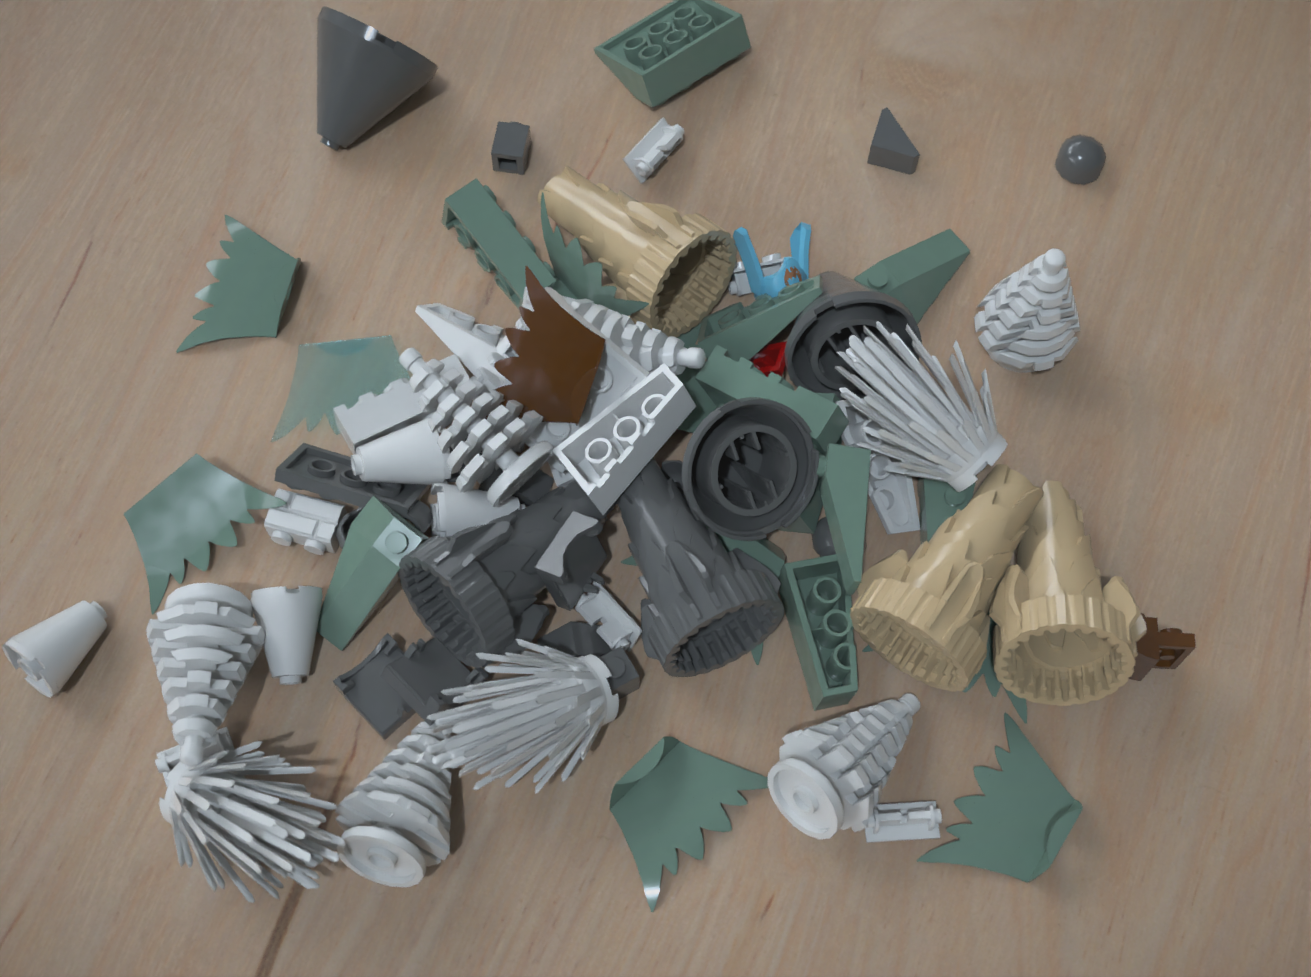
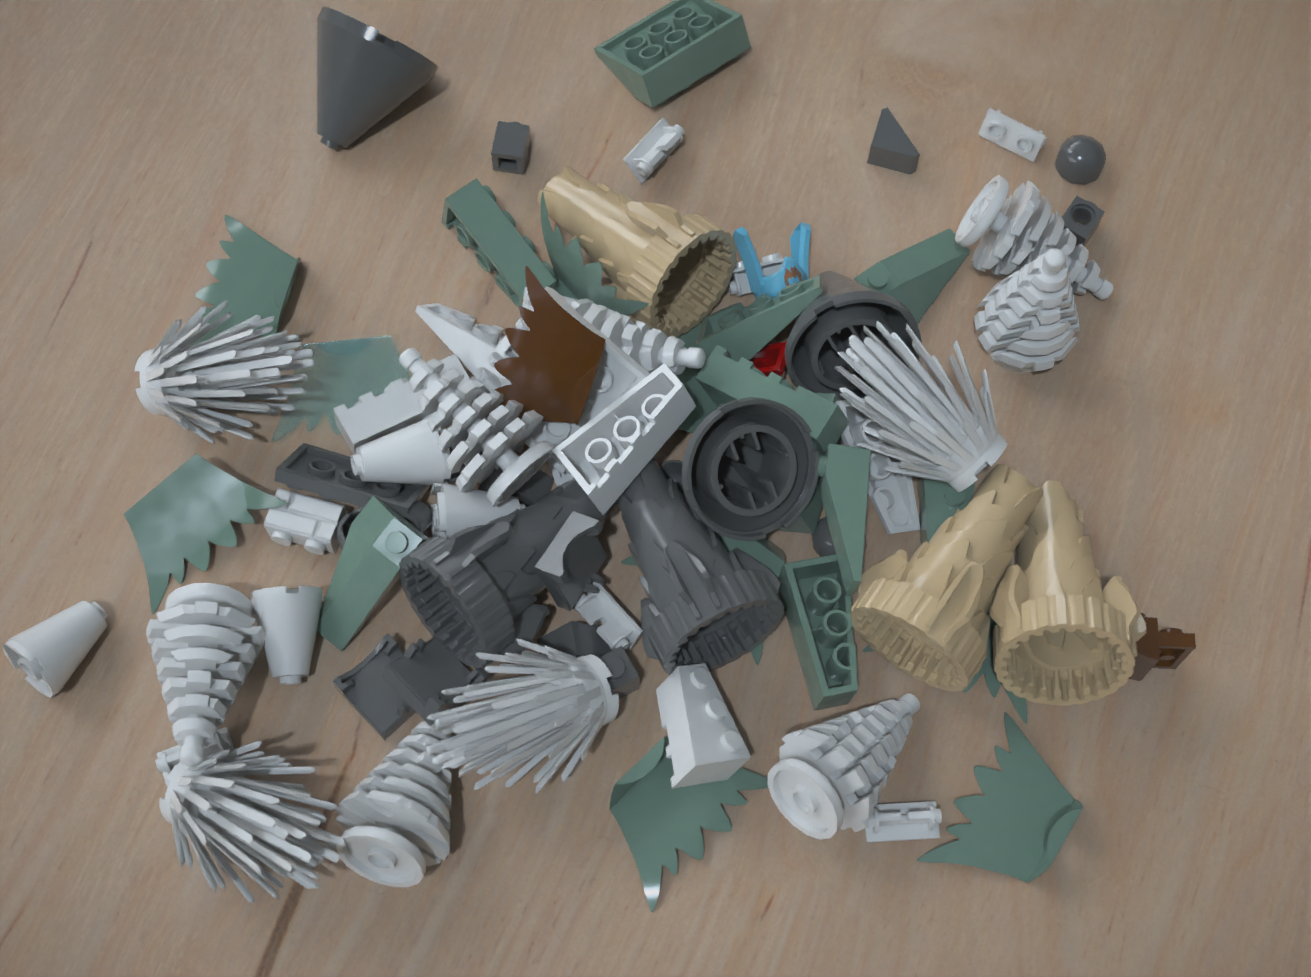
(185, 378): none -> white plant
(699, 728): none -> white wedge
(1012, 135): none -> white hinge
(1020, 232): none -> white plant
(1086, 214): none -> dark grey brick

